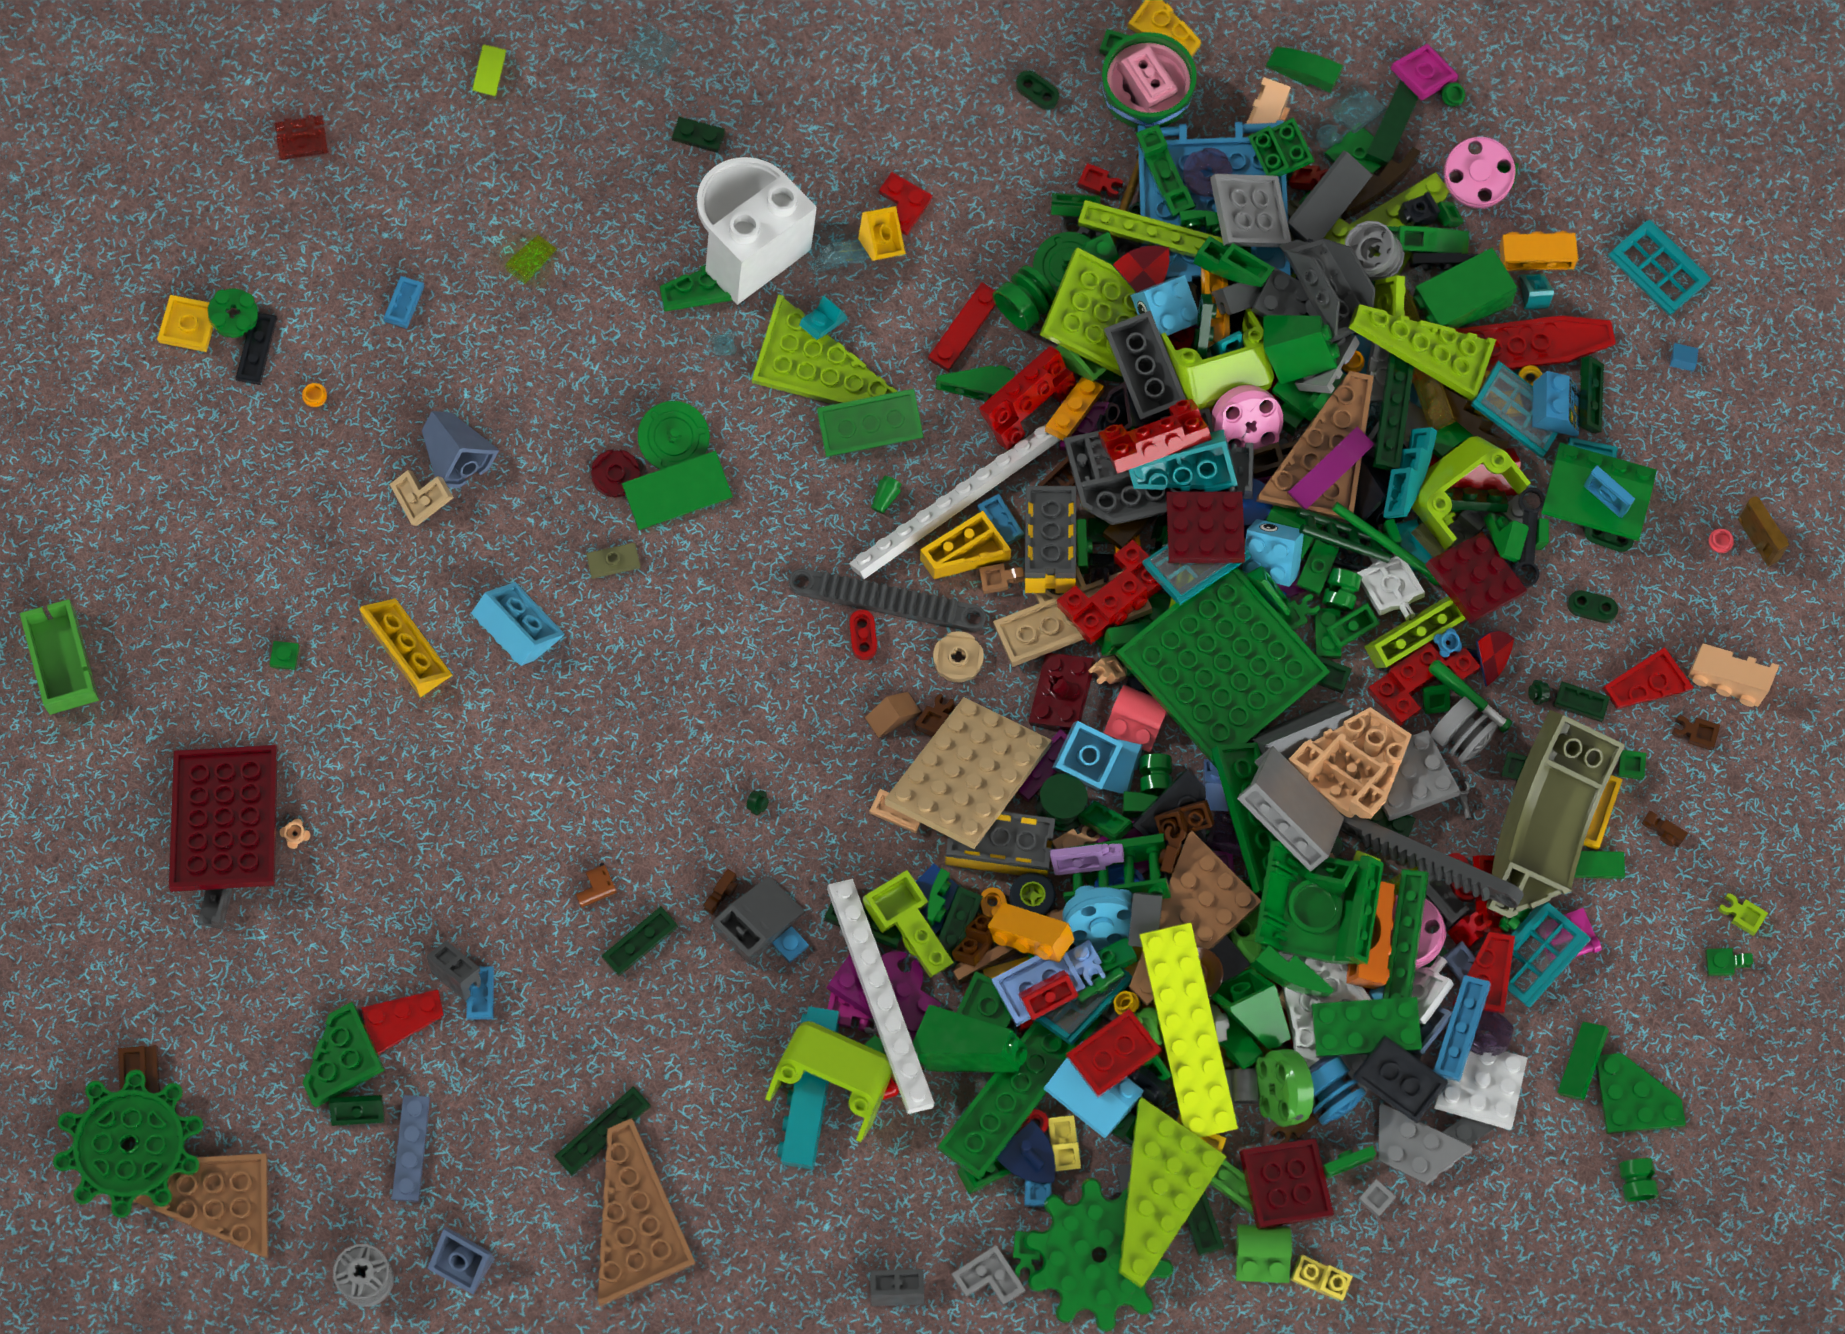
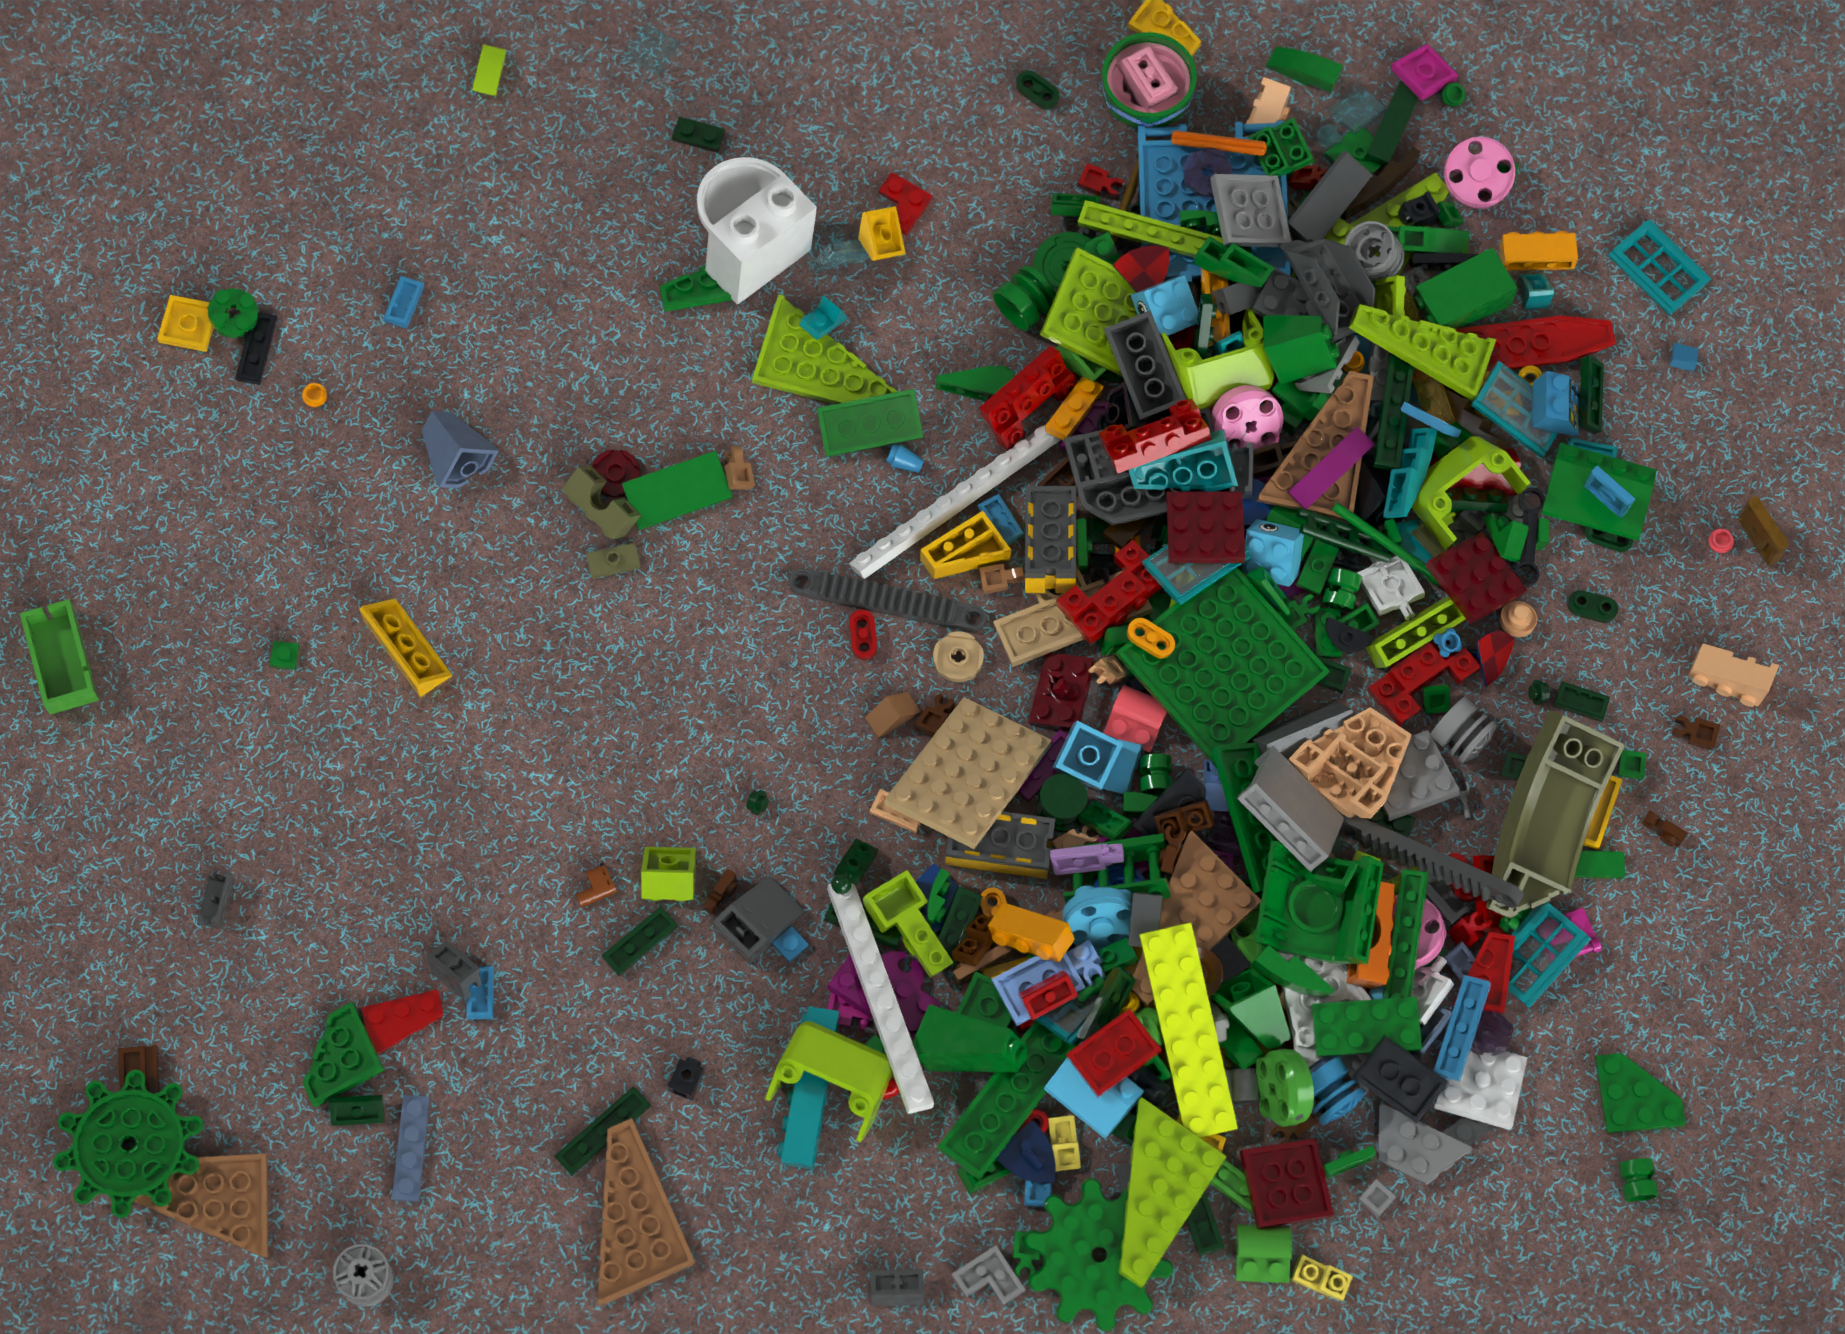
(223, 818): dark red plate -> none
(294, 826): light nougat plate -> none
(304, 142): clear red plate -> none
(417, 501): tan plate -> none
(460, 1260): sand blue slope -> none
(516, 623): medium azure slope -> none
(530, 259): clear neon green slope -> none
(585, 491): none -> olive arch
(668, 873): none -> lime slope
(672, 434): green piece -> none
(686, 1087): none -> black brick
(729, 348): clear light blue plate -> none
(738, 473): none -> medium nougat plate
(853, 866): none -> dark green plate
(885, 494): green cone -> none
(904, 459): none -> dark azure cone
(963, 328): red plate -> none
(1036, 889): black wheel -> none
(1108, 1002): none -> dark green plate
(1110, 39): green plate -> none
(1152, 636): none -> light orange plate
(1164, 170): green slope -> none
(1219, 142): none -> orange axle
(1346, 637): none -> black plate
(1430, 420): none -> dark azure tile
(1457, 685): green piece -> none
(1518, 619): none -> light nougat plate
(1583, 1061): green tile -> none
(1648, 681): red wing -> none
(1722, 962): green plate -> none
(1747, 916): lime plate -> none

